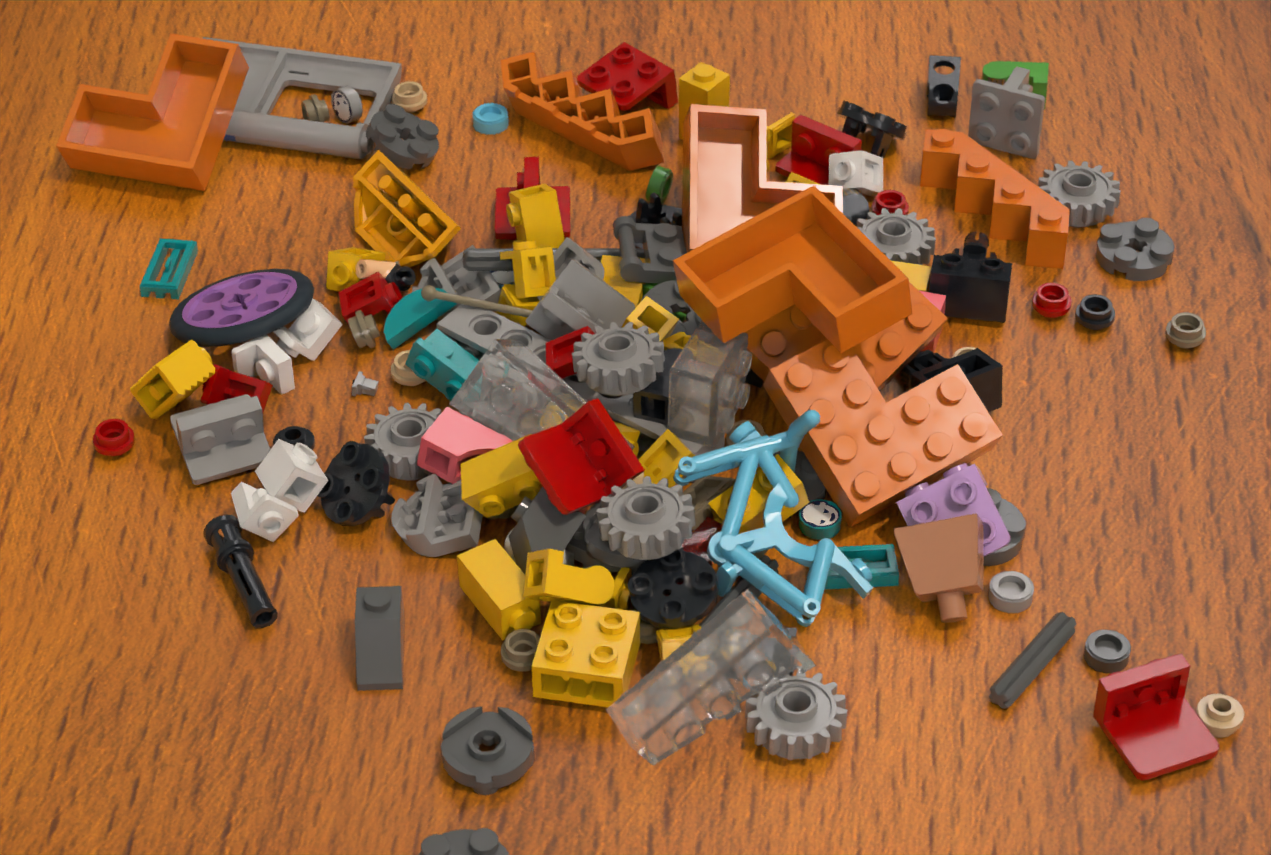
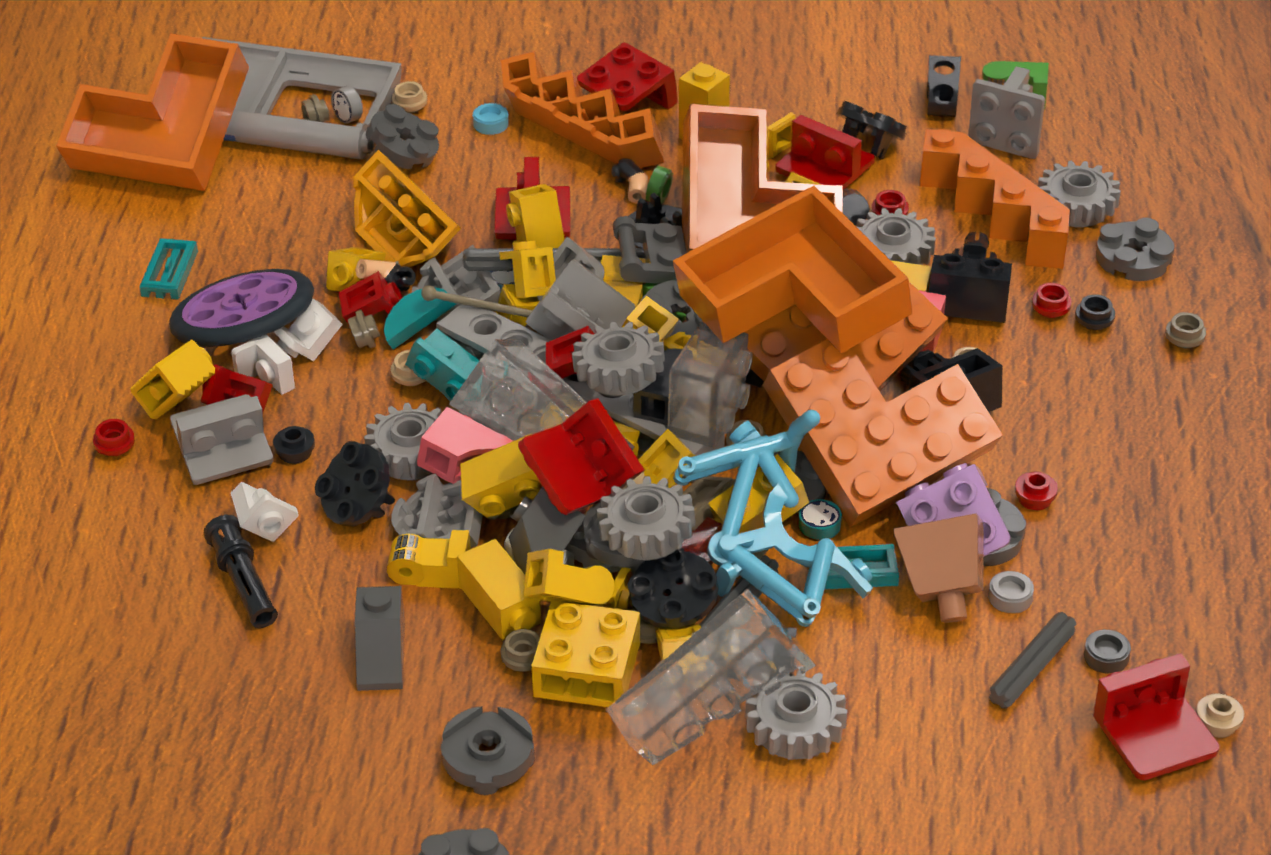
(292, 474): white brick -> none
(364, 385): light grey piece -> none
(427, 560): none -> yellow leg
(637, 179): none -> arm
(857, 171): white bracket -> none
(1035, 490): none -> red plate

